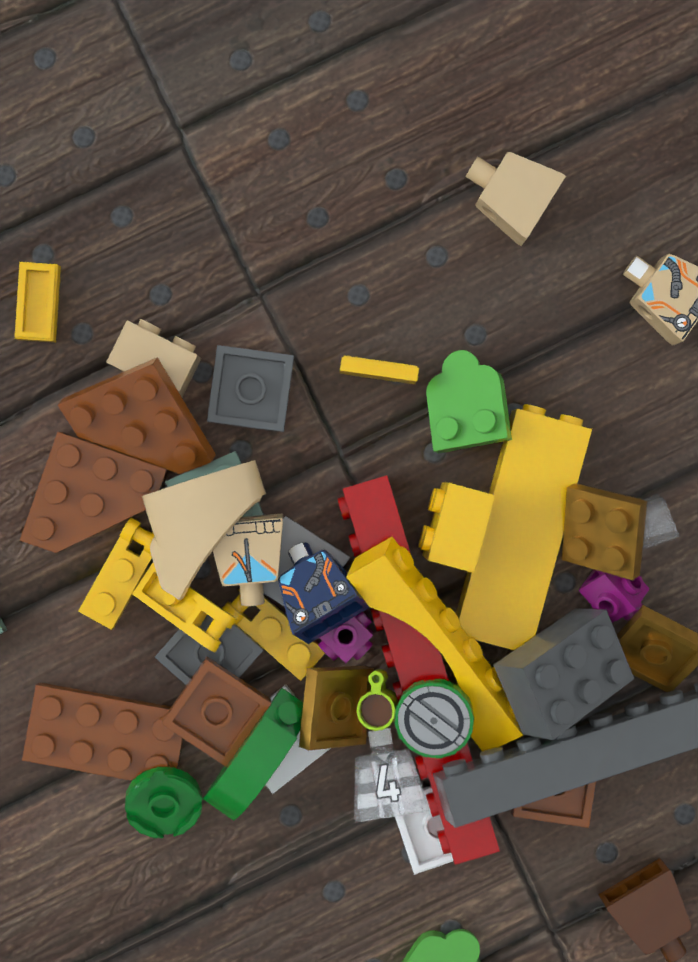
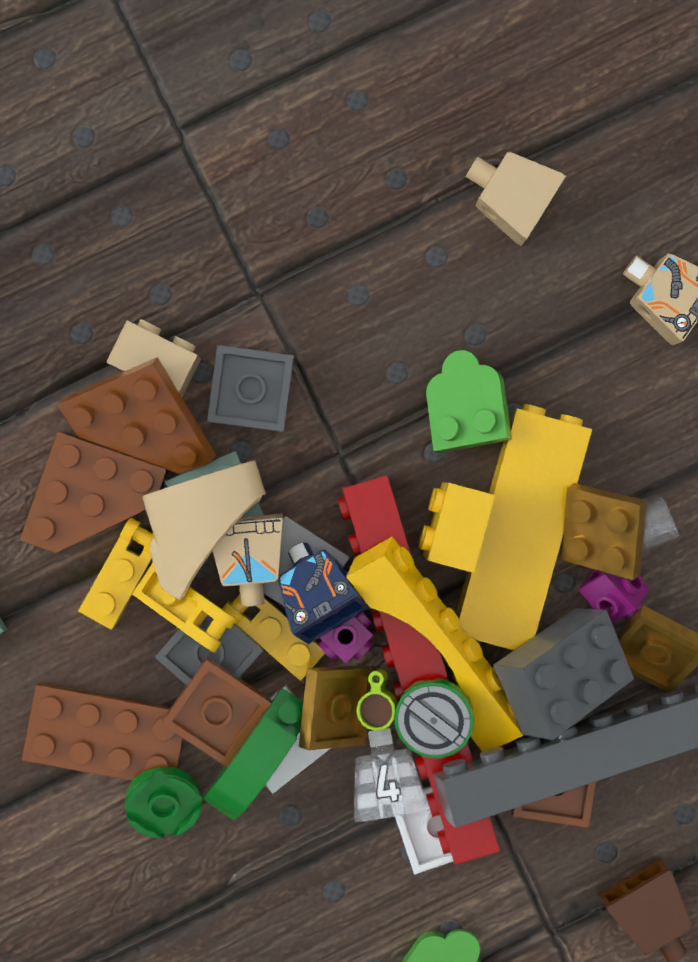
(37, 302): yellow tile -> none
(379, 369): yellow tile -> none

